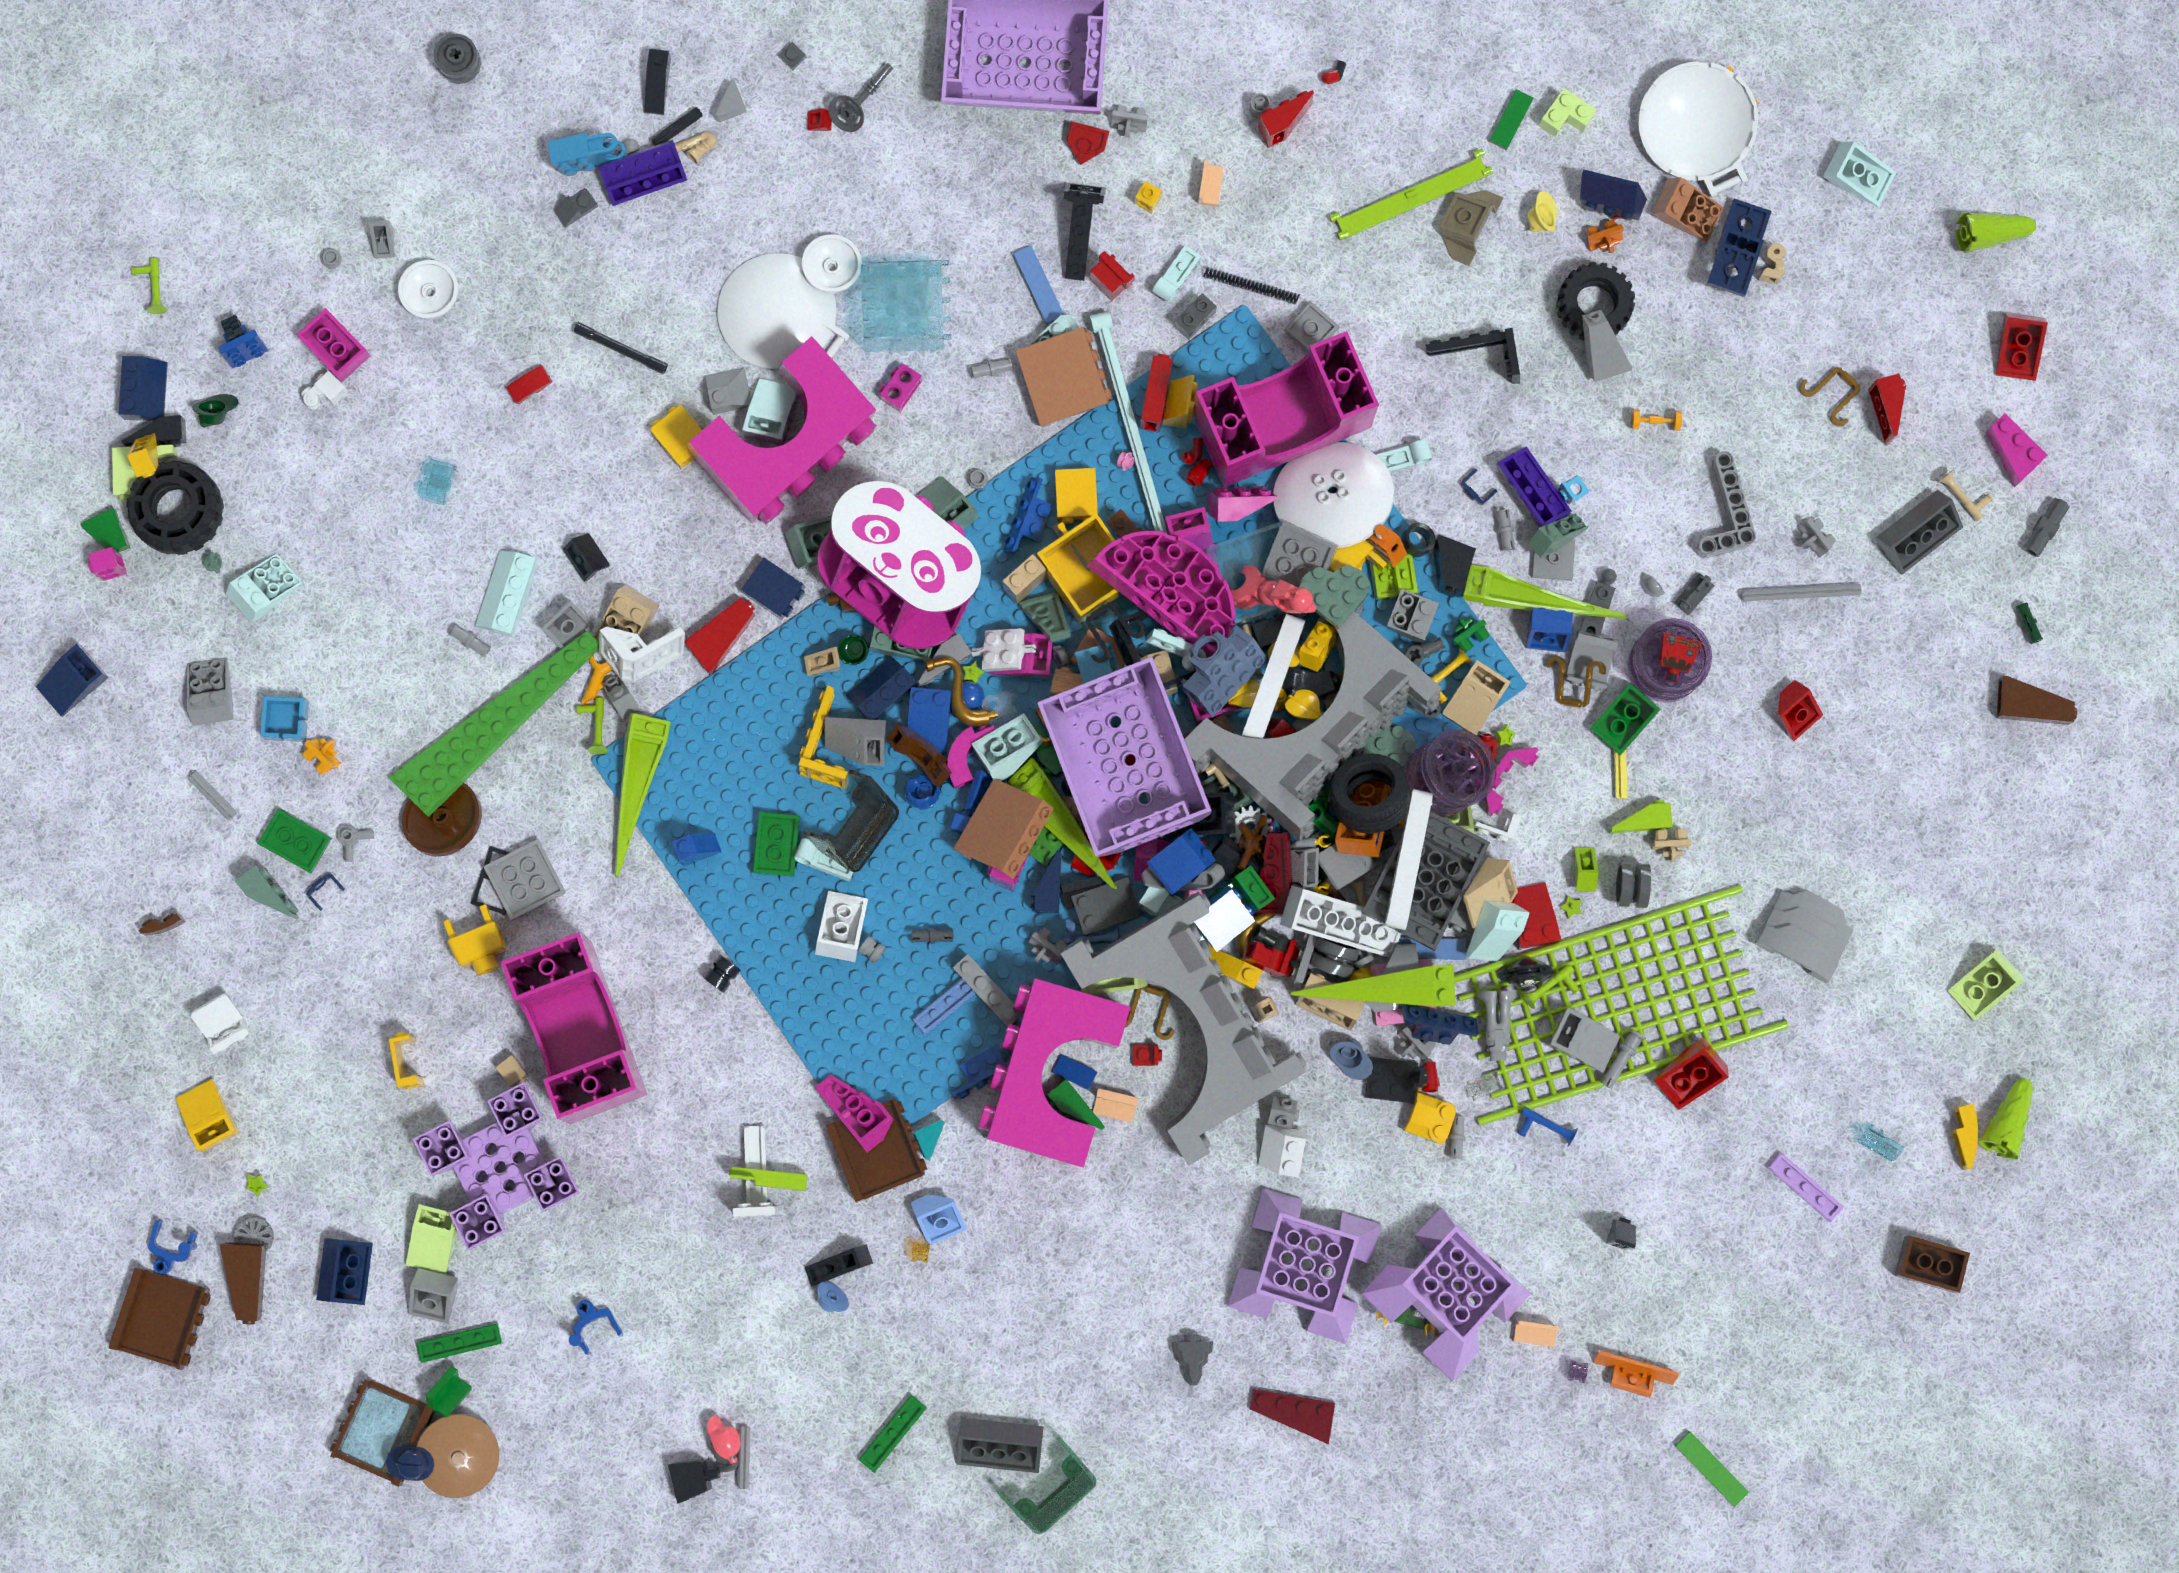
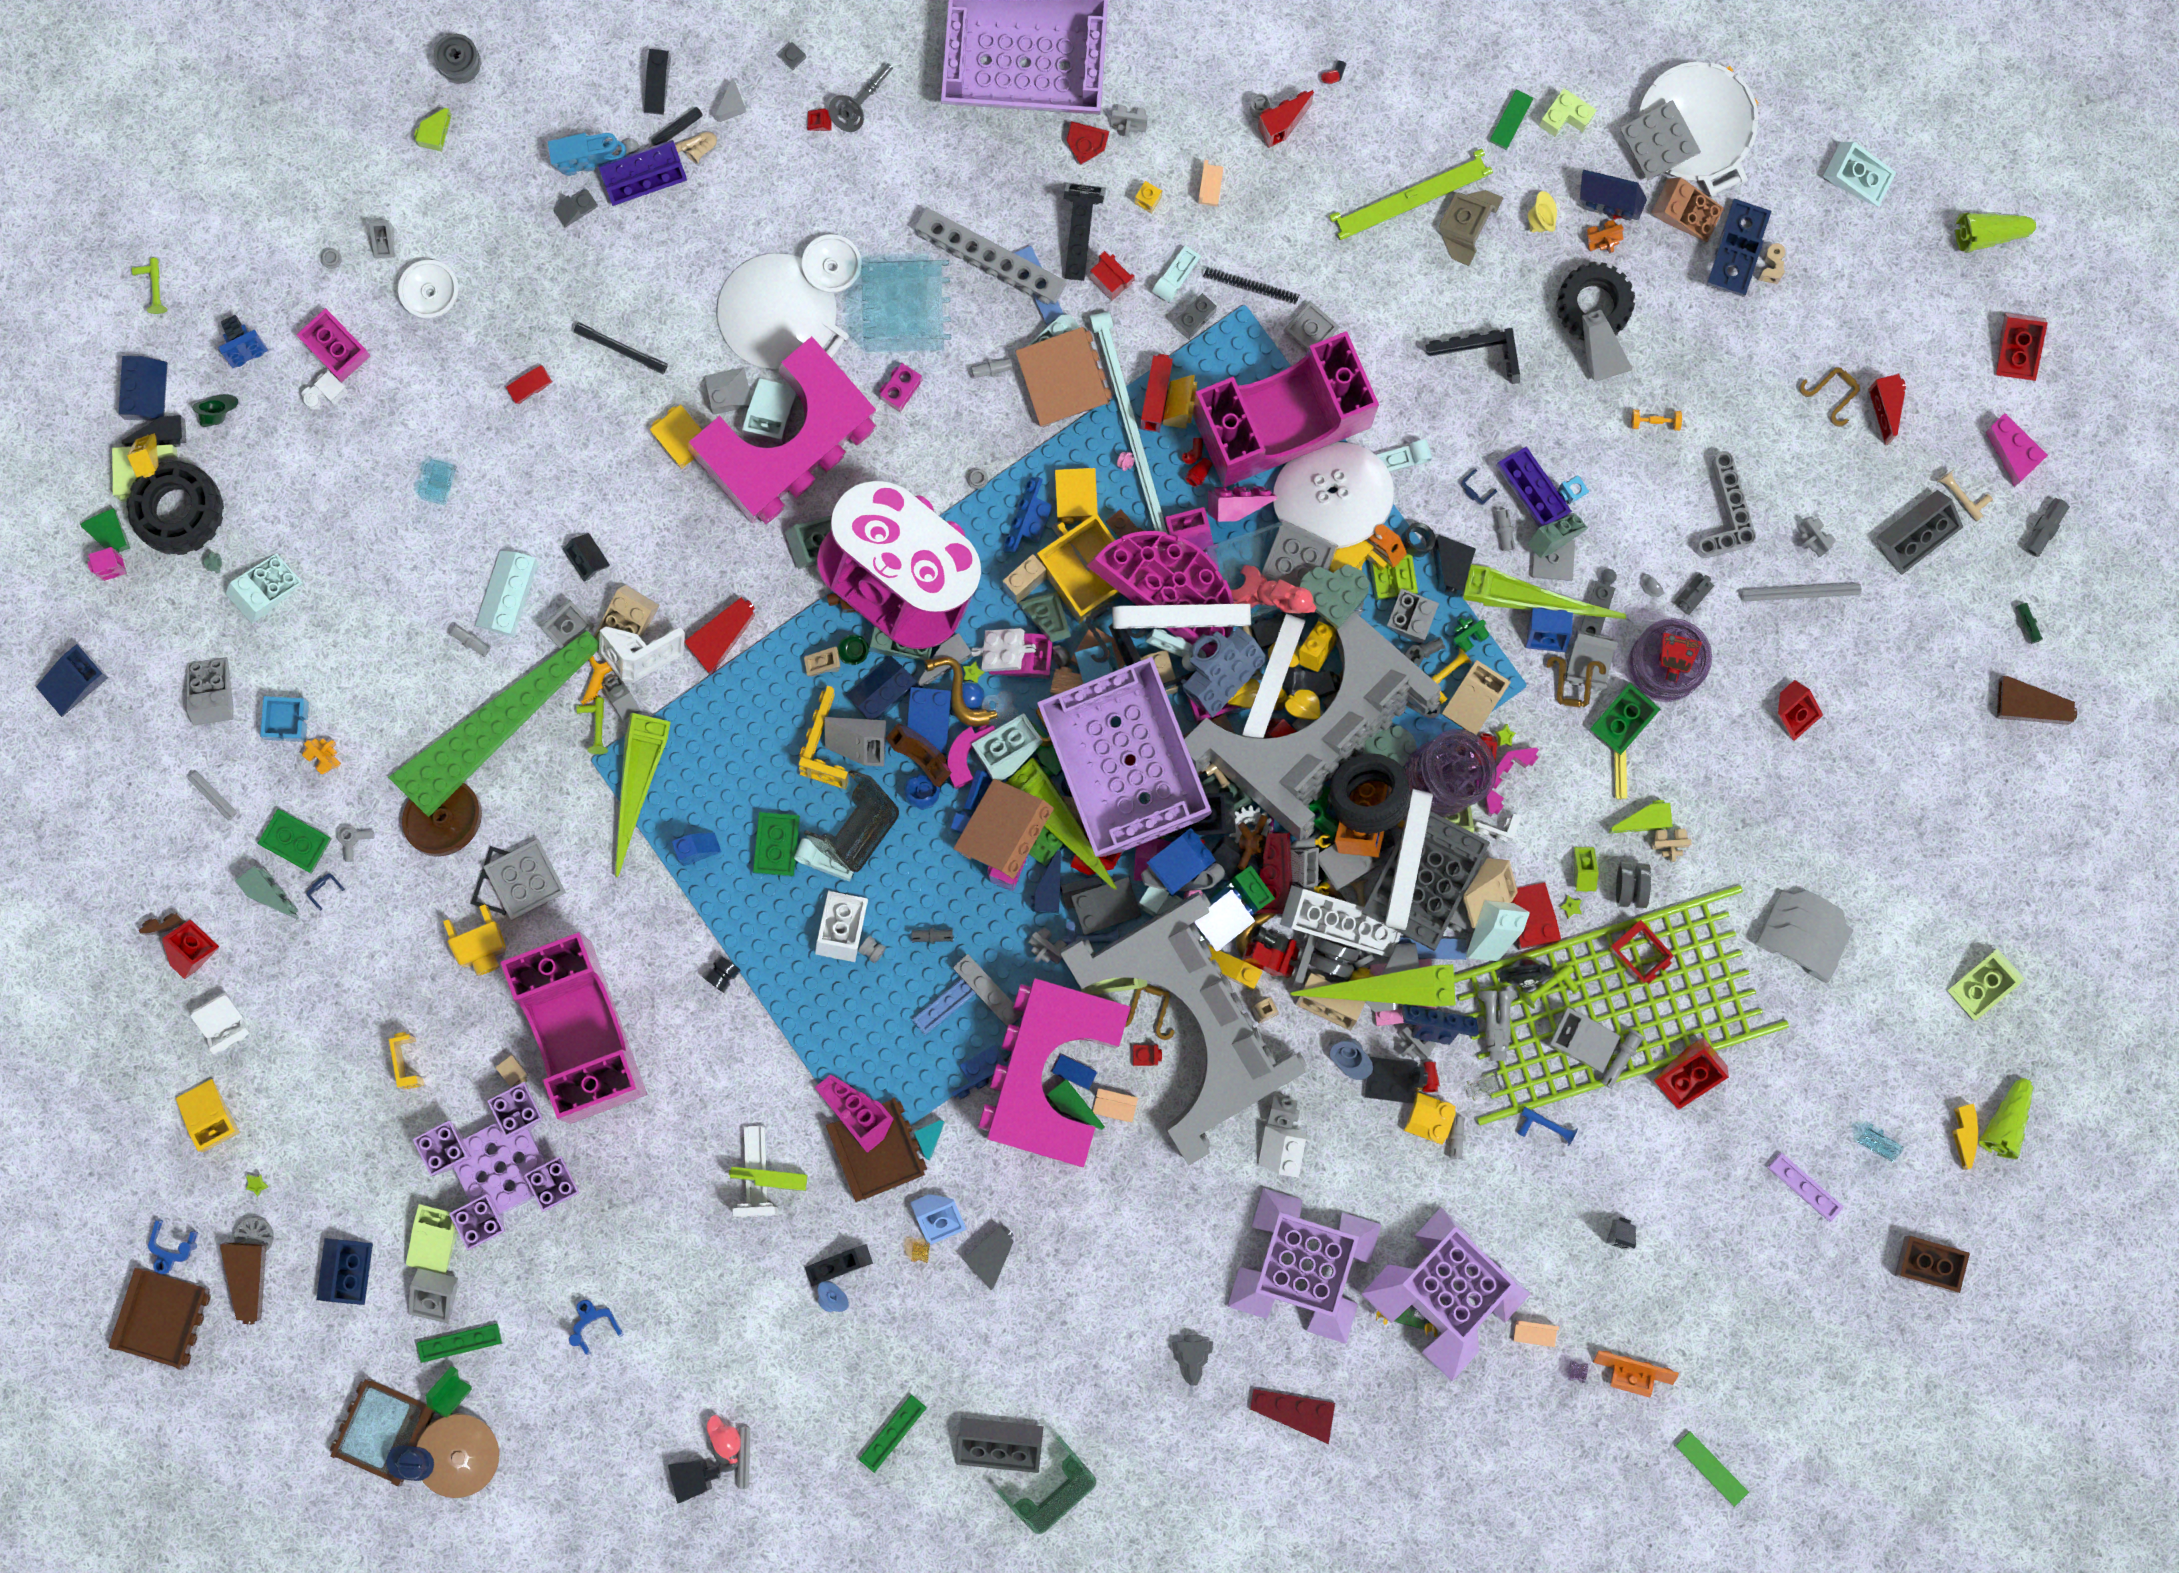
(188, 948): none -> red slope
(433, 130): none -> lime slope
(773, 589): dark blue brick -> none
(930, 220): none -> light grey brick
(950, 503): sand green slope -> none
(990, 1256): none -> dark grey slope
(1181, 616): none -> white beam
(1658, 945): none -> red window
(1660, 140): none -> light grey plate

